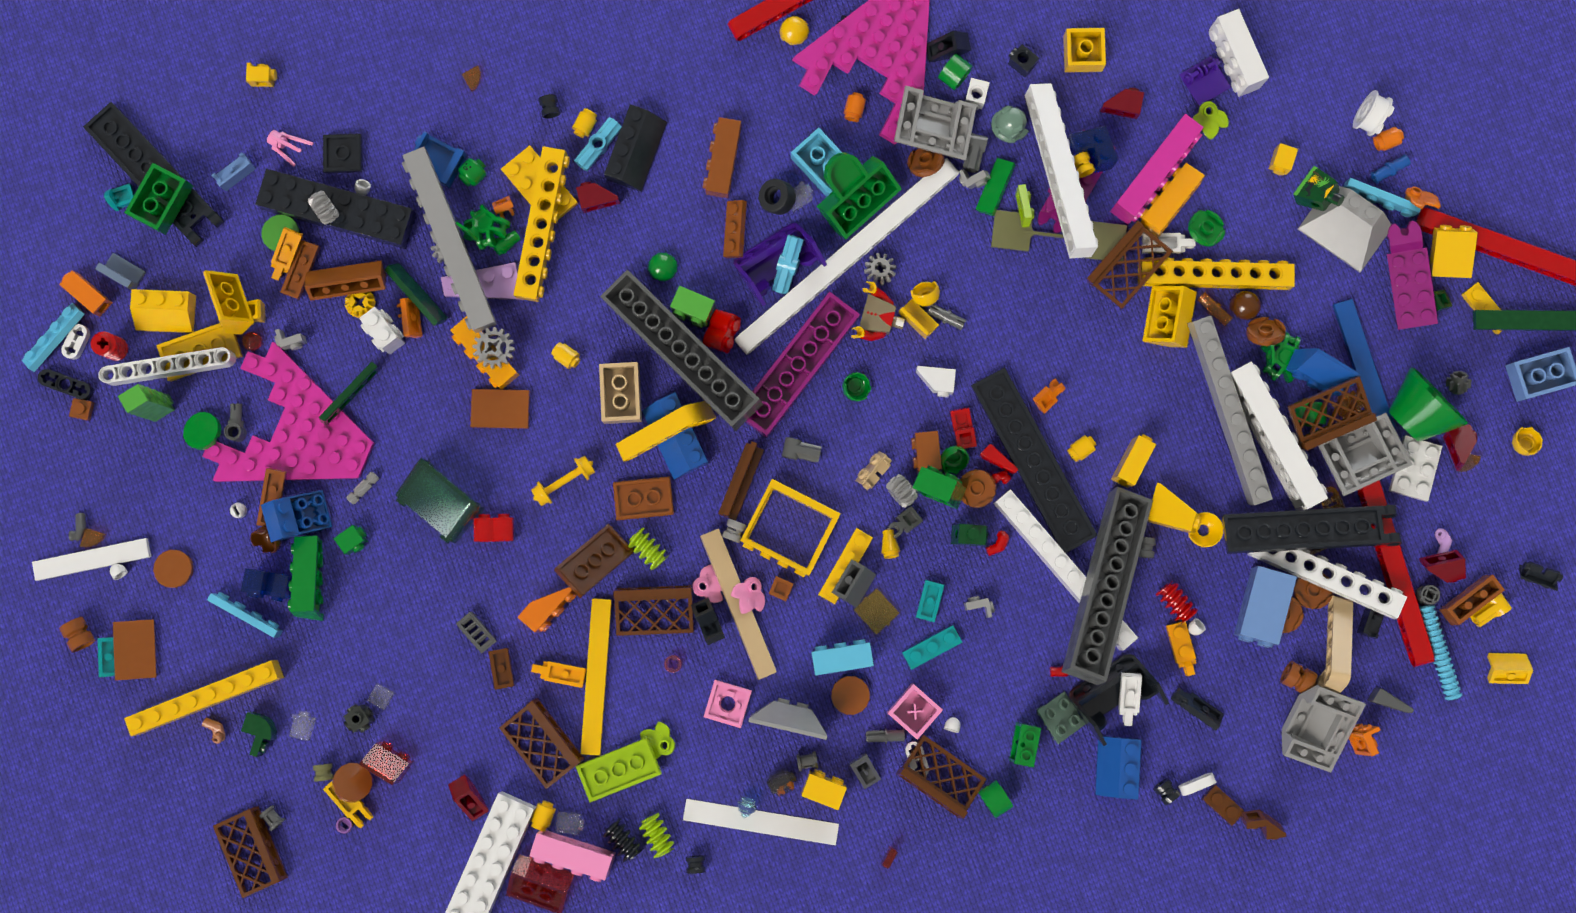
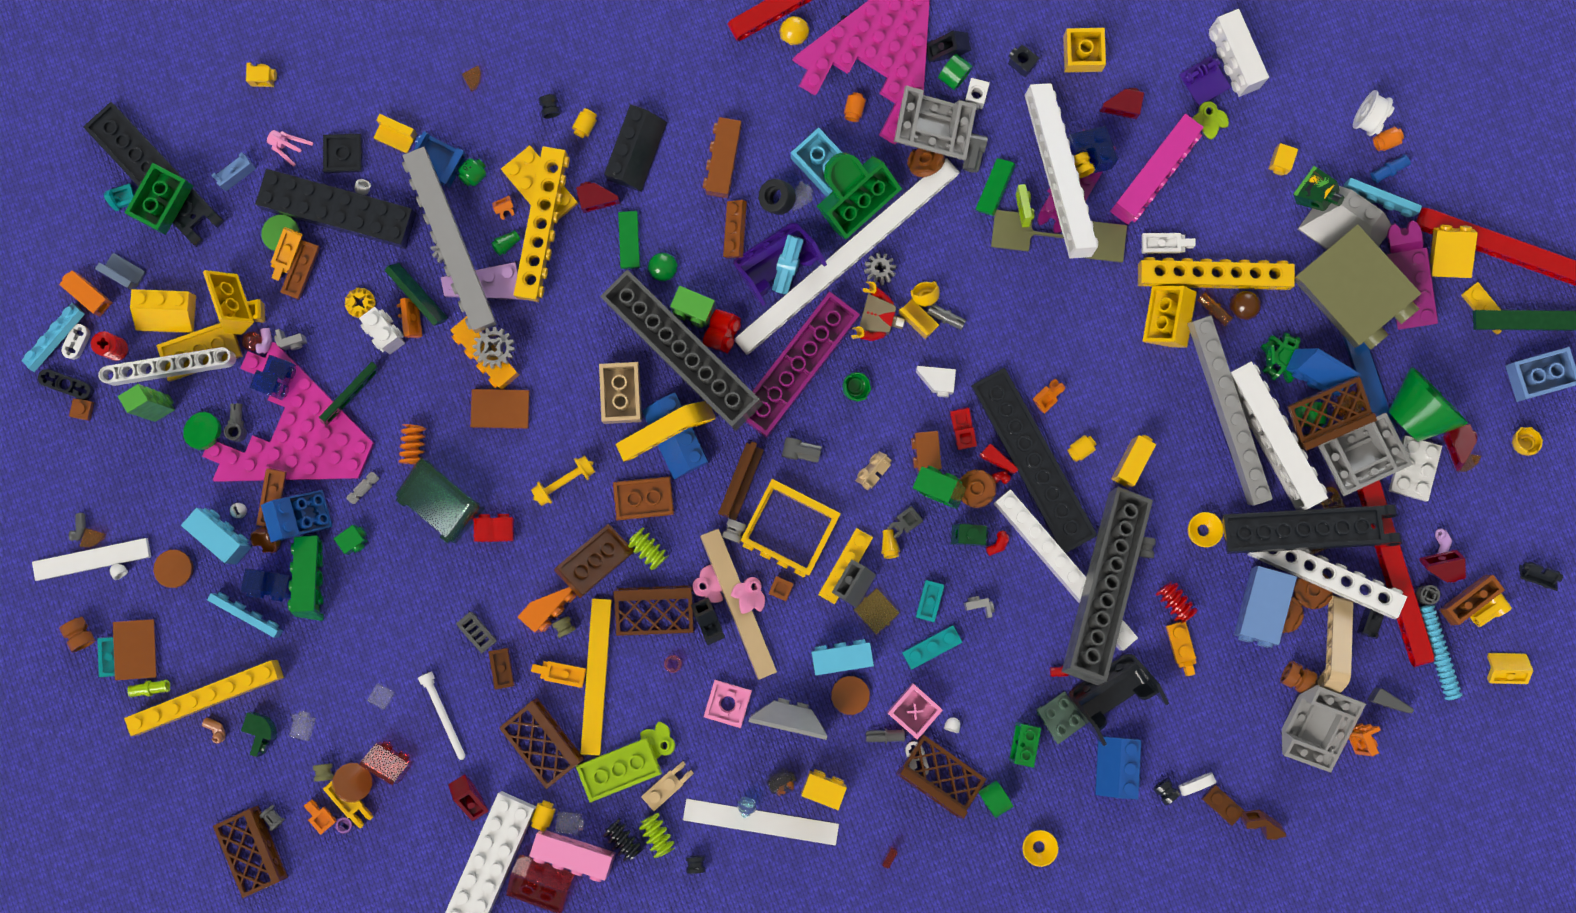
(148, 688): none -> lime pin
(217, 535): none -> medium azure brick
(266, 341): none -> lavender arm
(274, 378): none -> clear blue brick
(321, 818): none -> orange plate
(323, 207): light grey gear -> none
(345, 280): dark orange brick -> none
(365, 718): pearl dark grey brick -> none
(395, 134): none -> yellow panel
(411, 444): none -> orange piece
(427, 681): none -> white piece
(482, 222): green piece -> none
(564, 627): none -> olive wheel
(566, 355): yellow brick -> none
(605, 134): medium azure piece -> none
(629, 240): none -> green tile
(665, 787): none -> tan hinge
(807, 761): dark grey bush -> none
(864, 771): dark grey slope -> none
(901, 490): light grey gear -> none
(954, 459): green hair -> none
(977, 180): light grey bracket -> none
(1009, 124): sand green helmet -> none
(1050, 850): none -> yellow piece
(1118, 253): reddish brown fence -> none
(1129, 696): white hinge -> none
(1172, 199): light orange brick -> none
(1172, 512): yellow slope -> none
(1196, 627): white hinge -> none
(1198, 708): black hinge -> none
(1206, 228): green tile -> none
(1265, 331): dark orange tile -> none
(1358, 288): none -> olive brick
(1421, 198): orange plate -> none
(1442, 300): dark green plate -> none
(1458, 382): dark grey gear -> none

